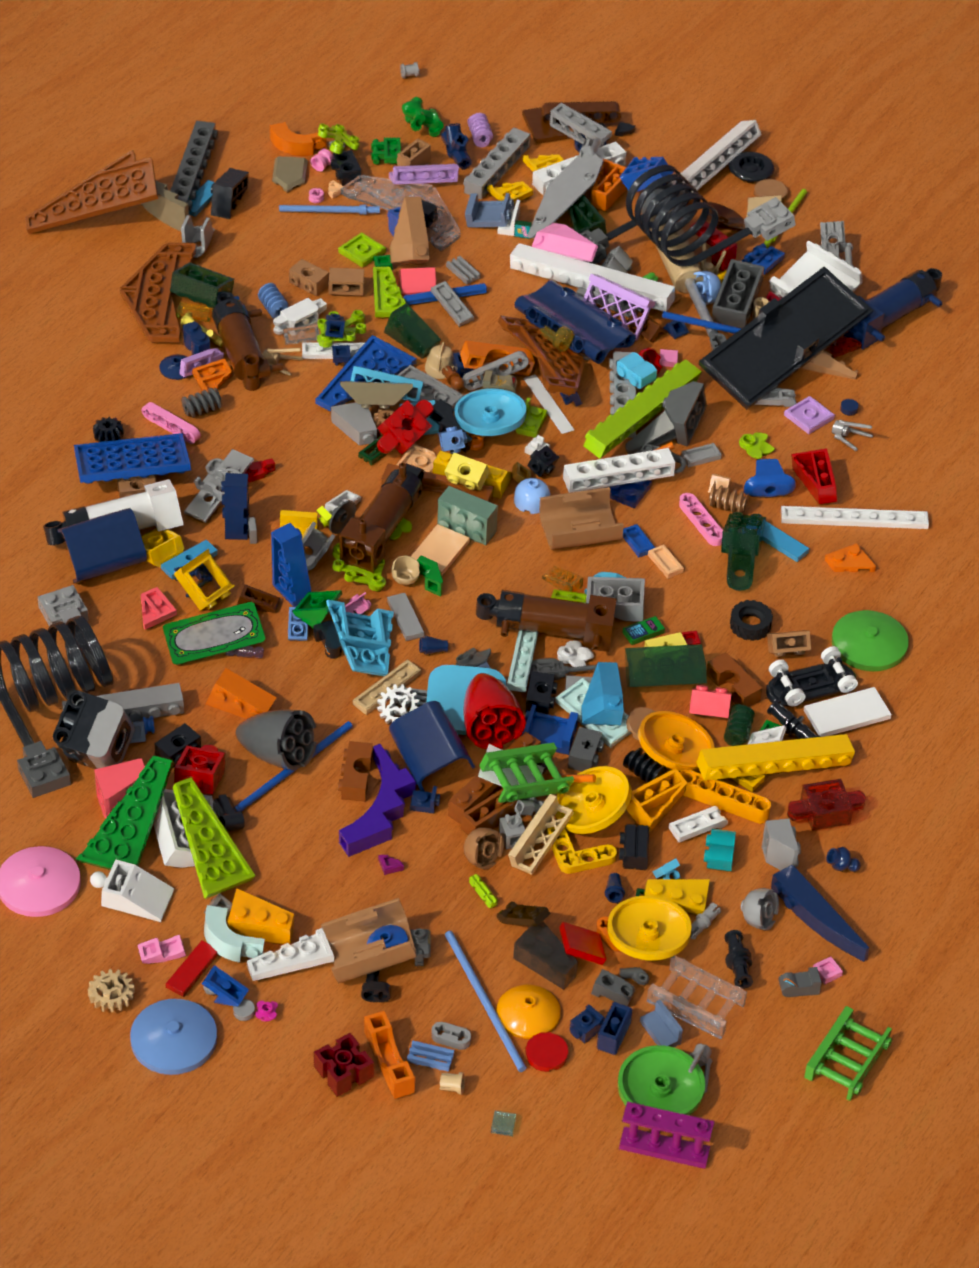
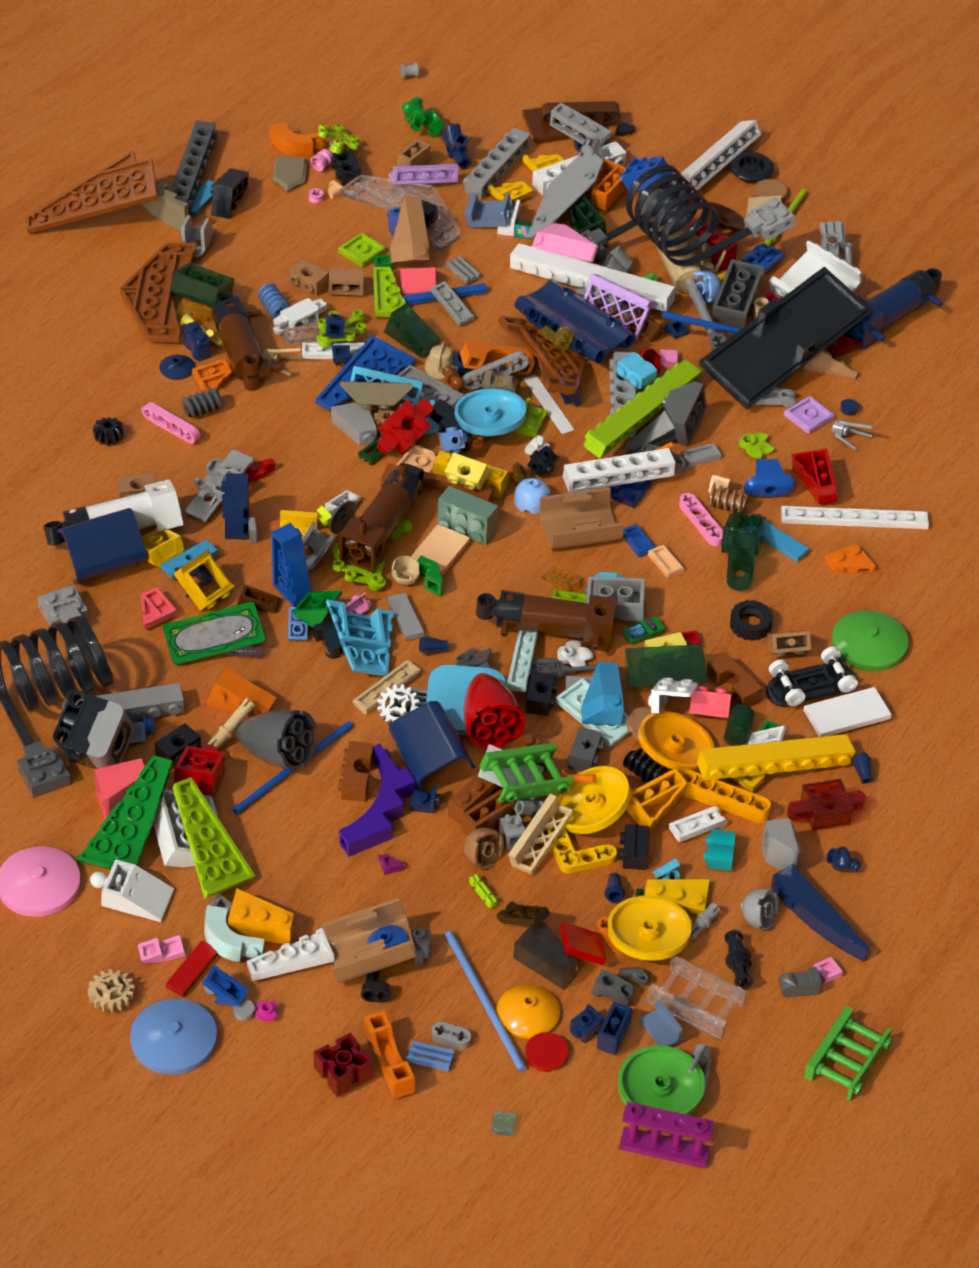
(132, 458): blue plate -> none
(199, 359): lavender hinge -> none
(227, 813): black piece -> none
(232, 723): none -> tan pin
(362, 209): medium blue bar -> none
(391, 148): green plate -> none
(453, 1082): tan bush -> none
(480, 129): lavender piece -> none
(552, 729): blue panel -> none
(669, 687): none -> white bracket
(792, 724): black piece -> none
(863, 766): none -> dark blue cone

